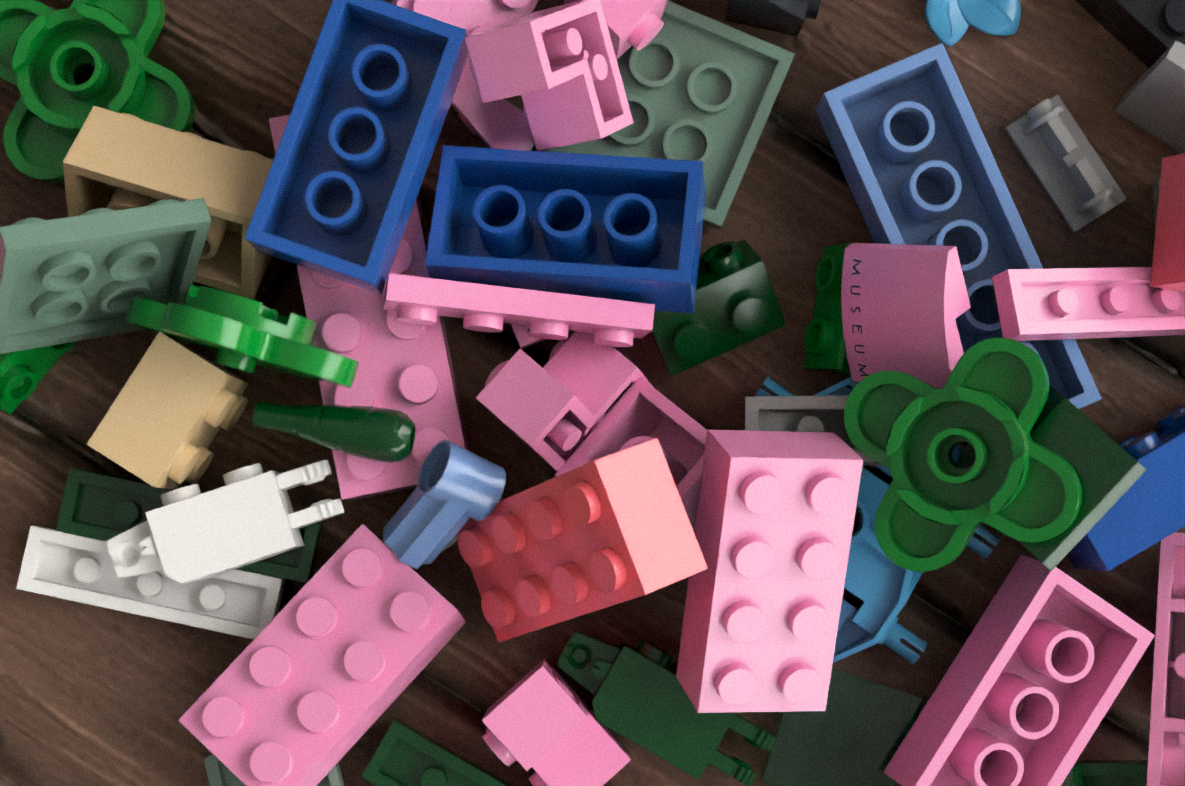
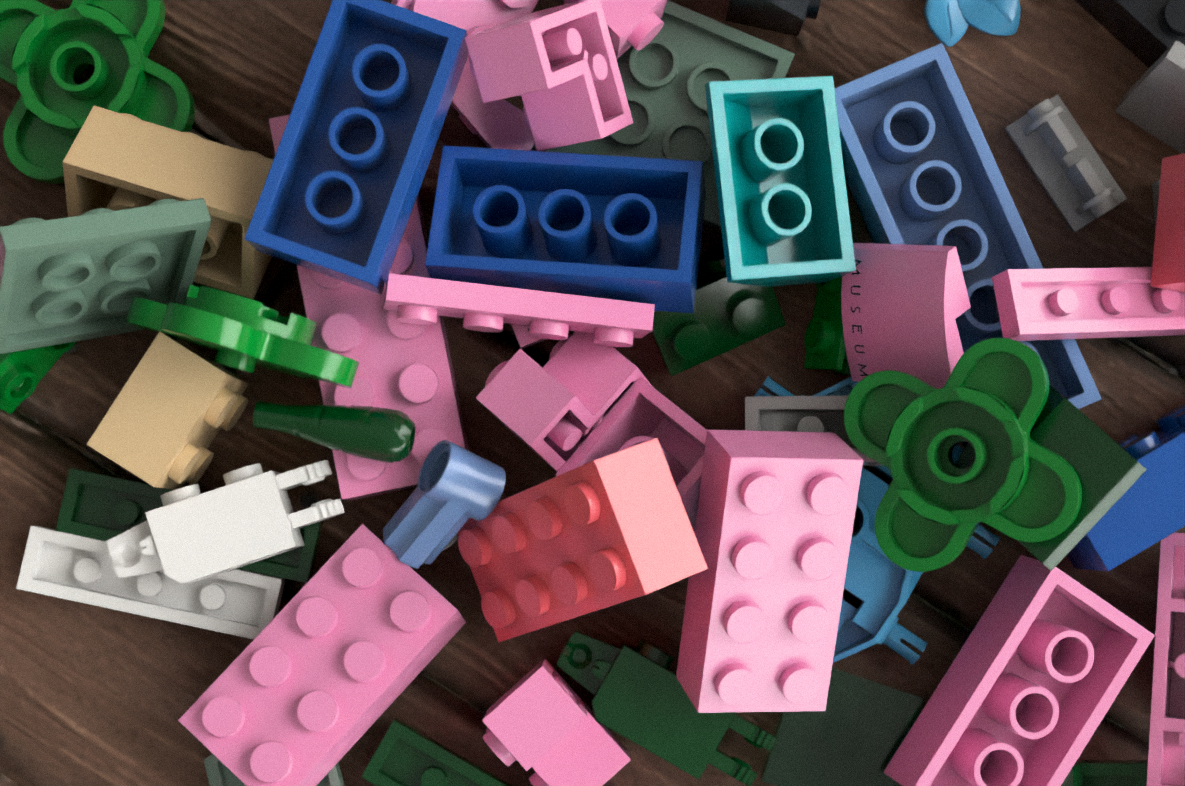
(780, 180): none -> teal slope

